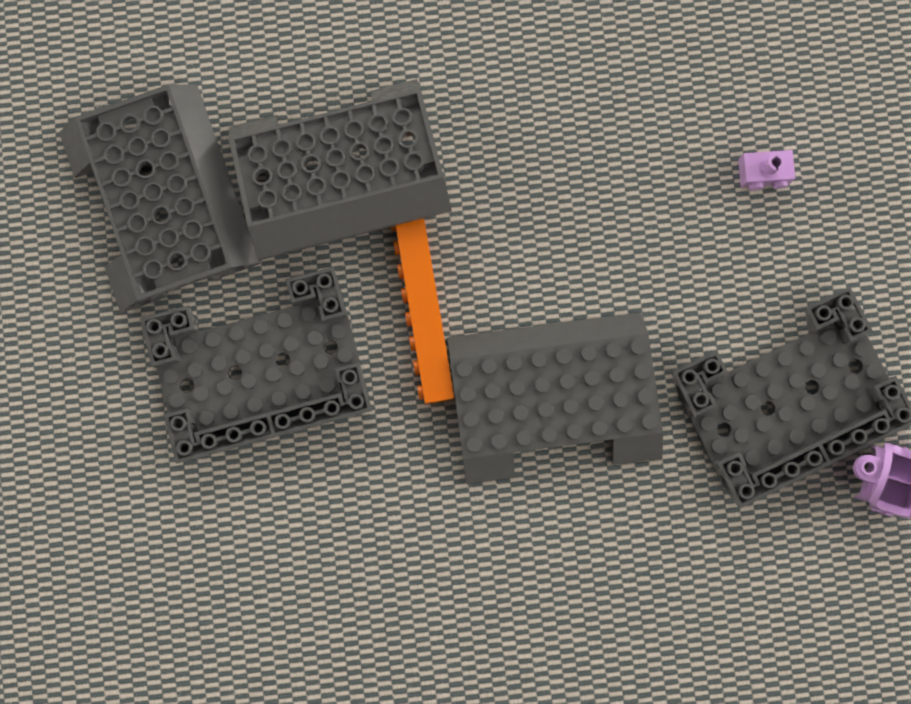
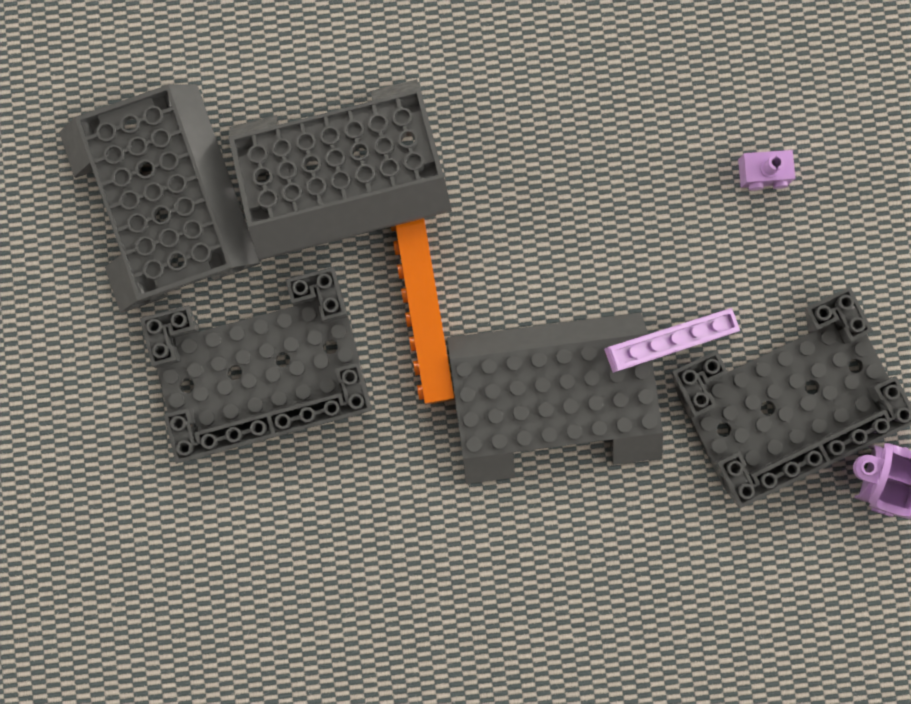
(671, 340): none -> lavender tile

